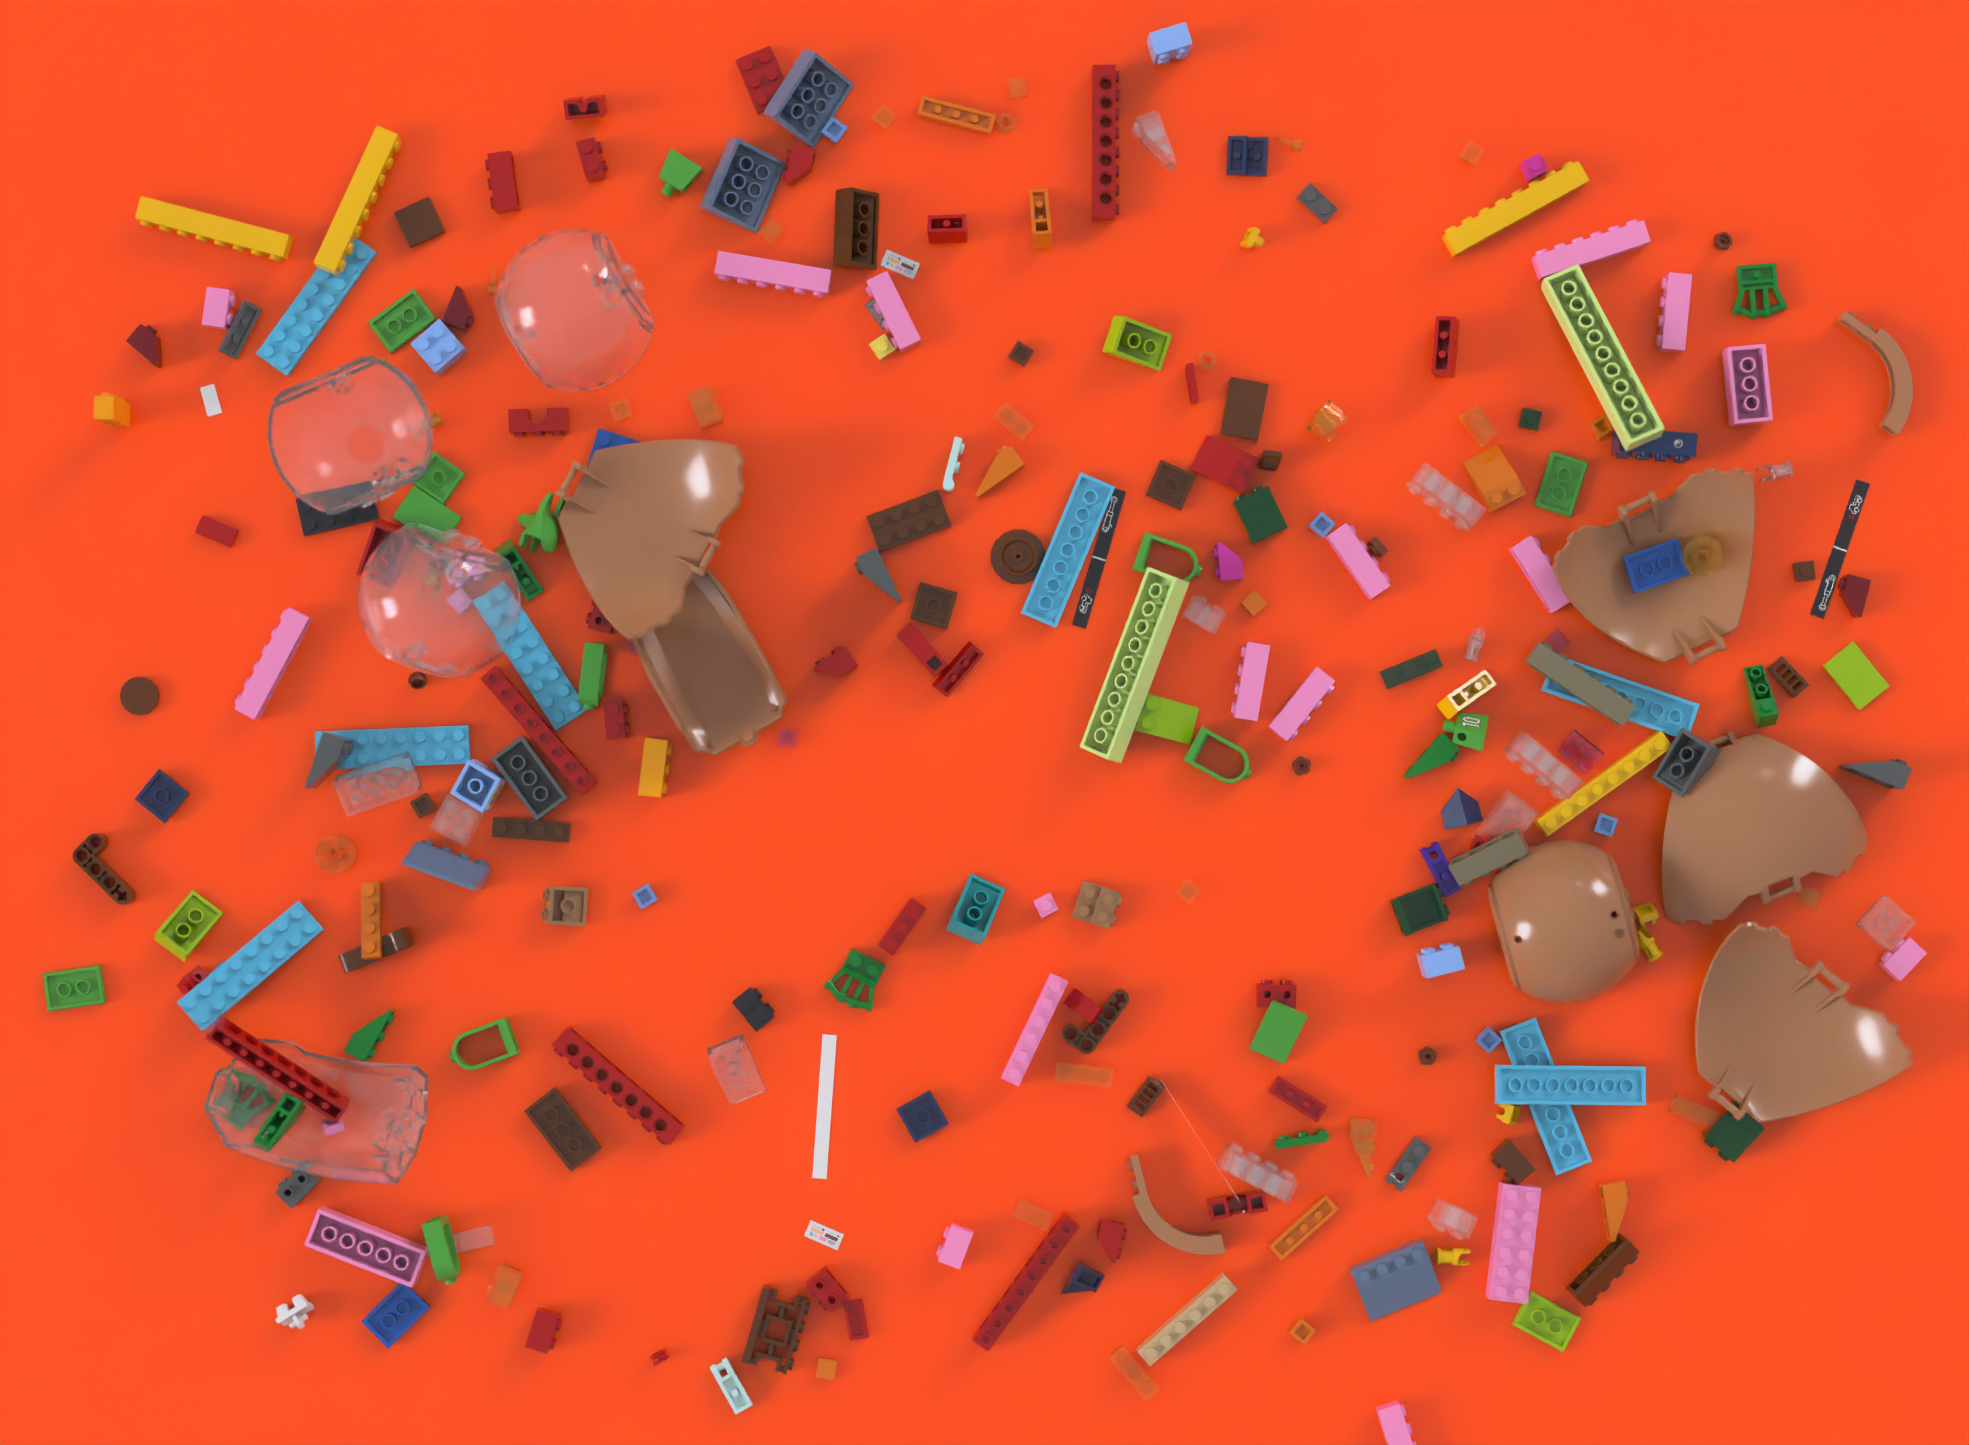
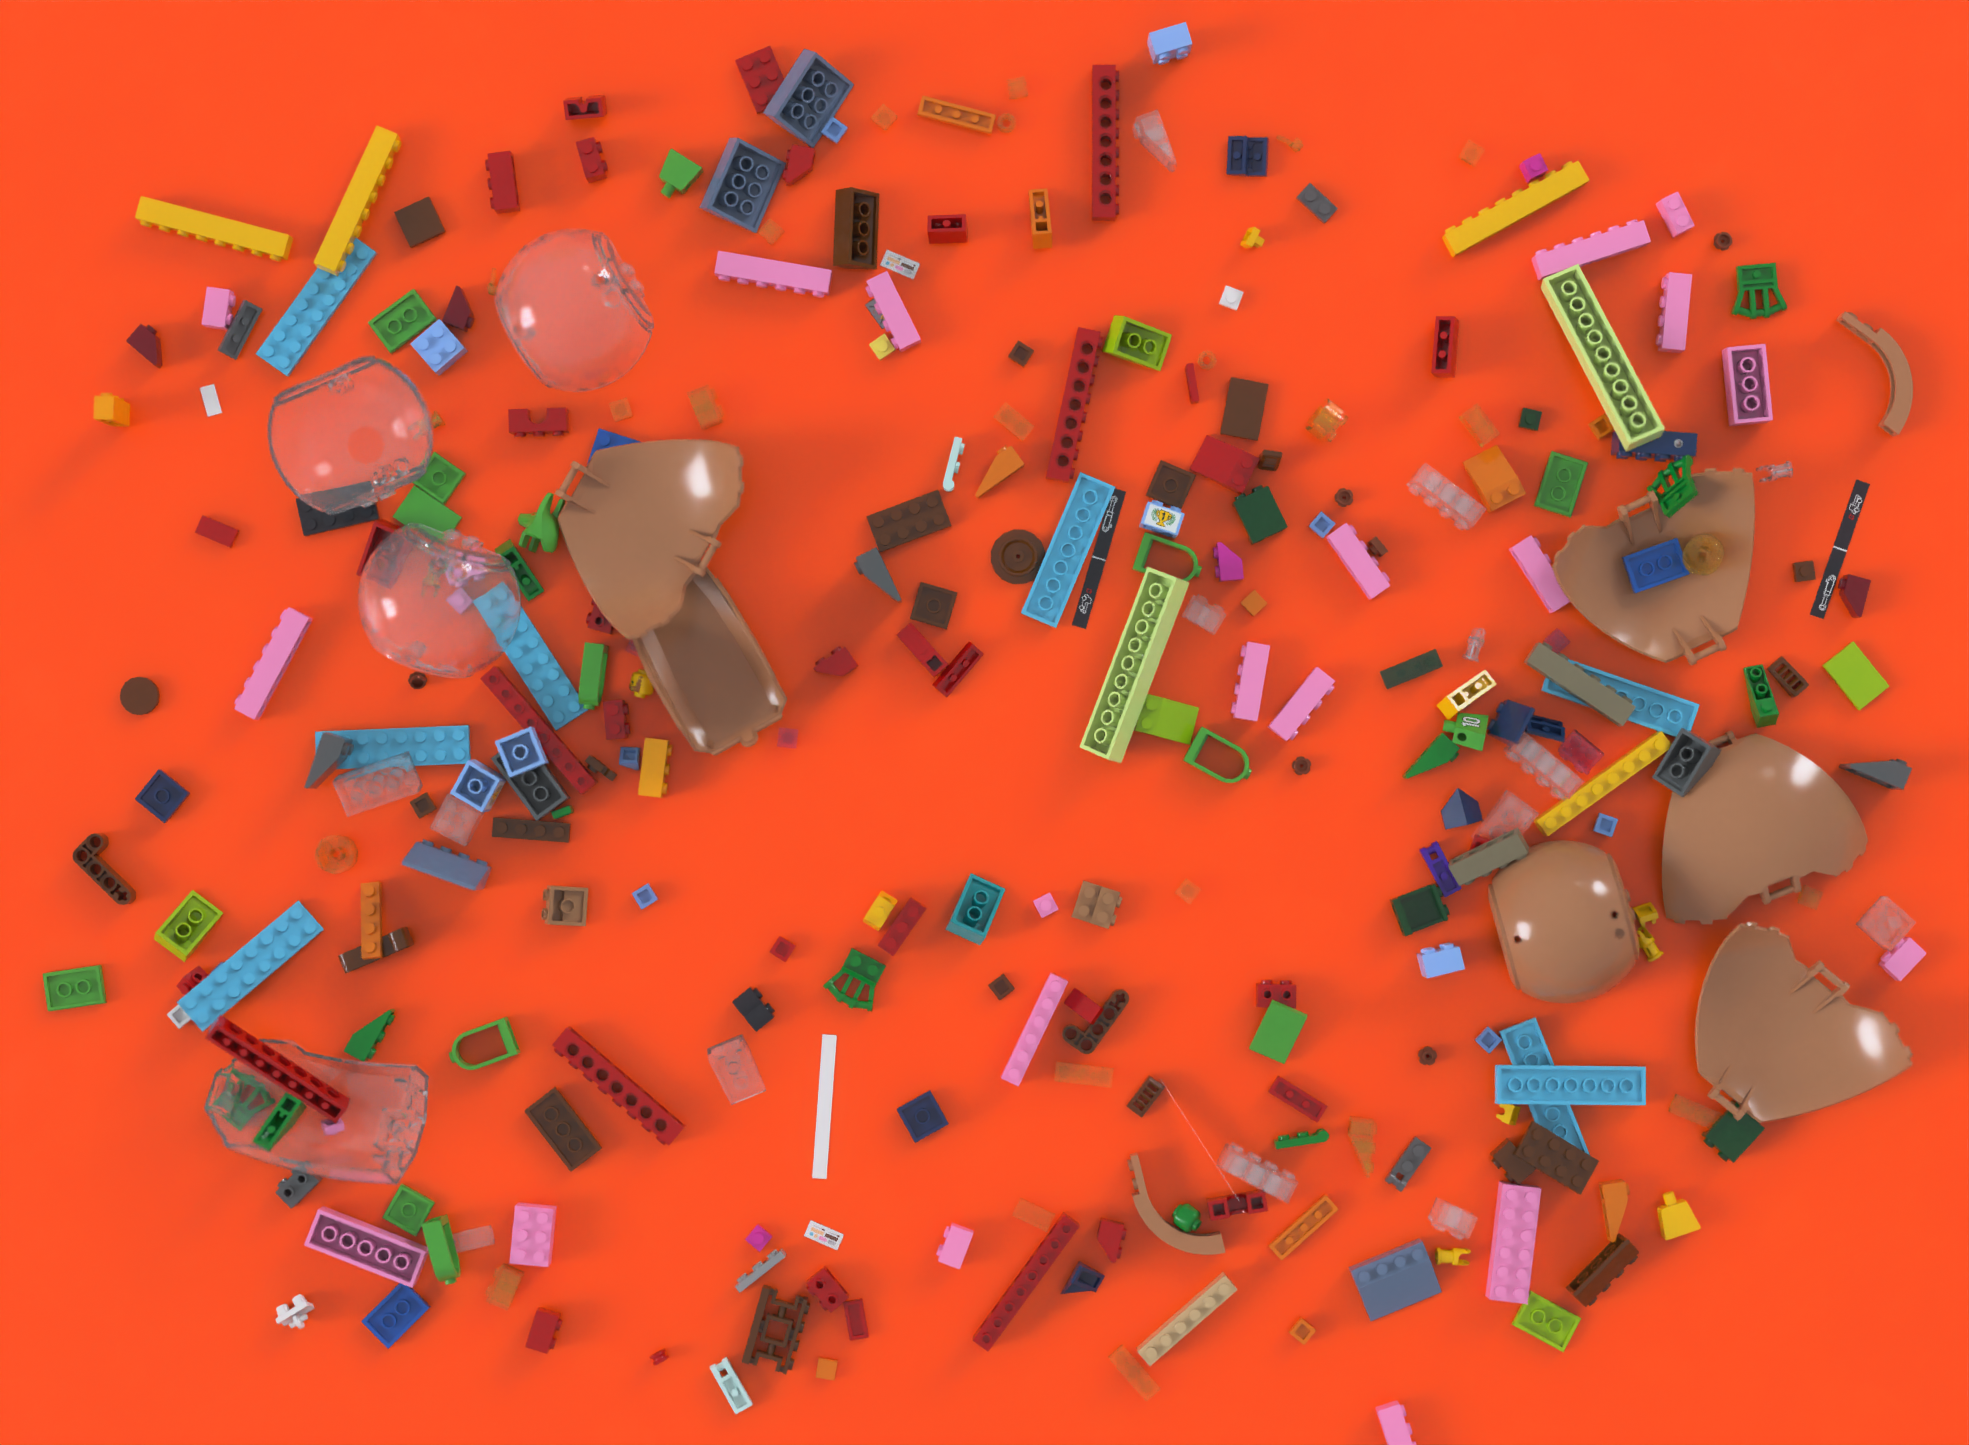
(178, 1017): none -> white plate
(408, 1209): none -> bright green tile
(521, 752): none -> light blue brick
(533, 1234): none -> bright pink brick
(562, 812): none -> green tile
(597, 766): none -> reddish brown plate
(630, 757): none -> medium blue slope
(640, 684): none -> yellow head
(758, 1237): none -> dark pink plate
(759, 1269): none -> light grey plate
(782, 948): none -> red plate
(880, 910): none -> yellow torso
(1001, 986): none -> reddish brown tile
(1083, 337): none -> red brick
(1161, 519): none -> brick
(1186, 1217): none -> green head
(1231, 298): none -> white plate
(1343, 502): none -> copper plate
(1510, 722): none -> dark blue slope
(1546, 728): none -> dark blue slope
(1556, 1157): none -> reddish brown plate
(1675, 214): none -> bright pink brick
(1675, 1217): none -> yellow torso
(1680, 492): none -> green plate

